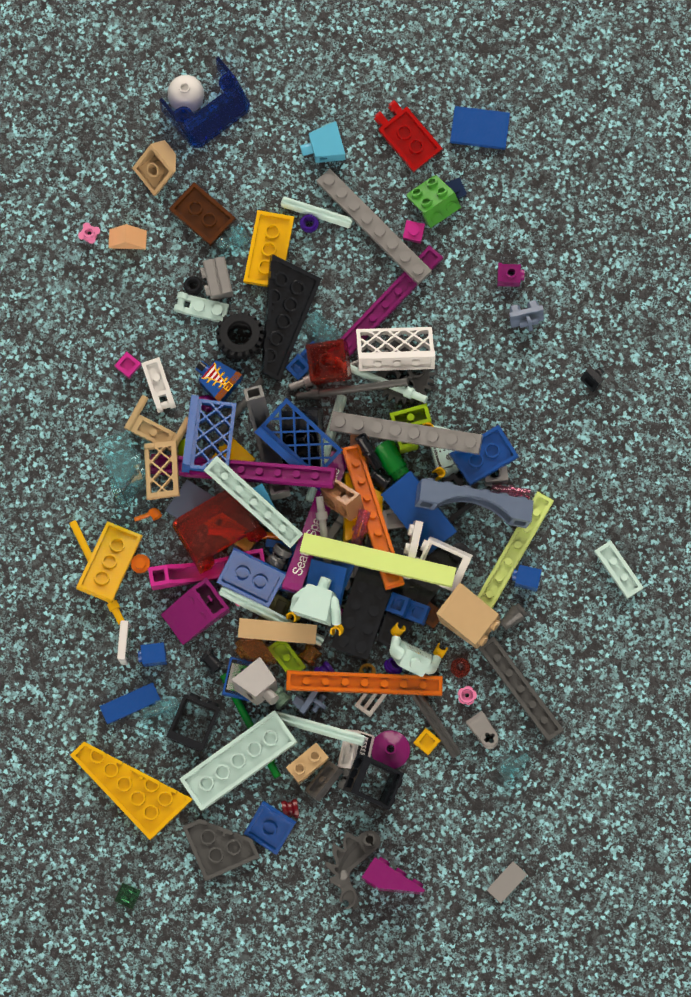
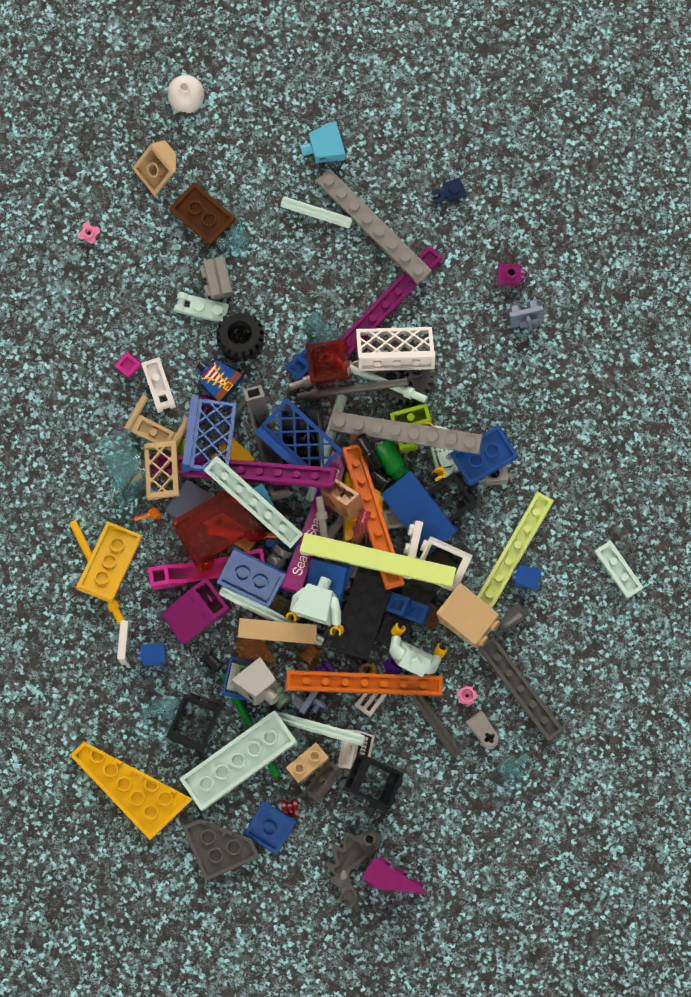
(127, 237): light nougat slope -> none
(127, 896): clear green tile -> none
(129, 703): blue tile -> none
(140, 563): orange plate -> none
(193, 280): black plate -> none
(213, 117): clear blue windscreen -> none
(270, 236): yellow plate -> none
(286, 656): lime plate -> none
(287, 305): black wing -> none
(309, 218): dark purple plate -> none
(401, 749): magenta dish -> none
(407, 136): red tile -> none
(413, 231): dark pink plate -> none
(426, 741): yellow tile -> none
(434, 200): bright green bracket -> none
(456, 672): clear red plate -> none
(480, 127): blue tile -> none
(506, 882): light grey tile -> none
(511, 490): clear pink pin -> none
(513, 510): sand blue arch -> none
(592, 378): black tile -> none

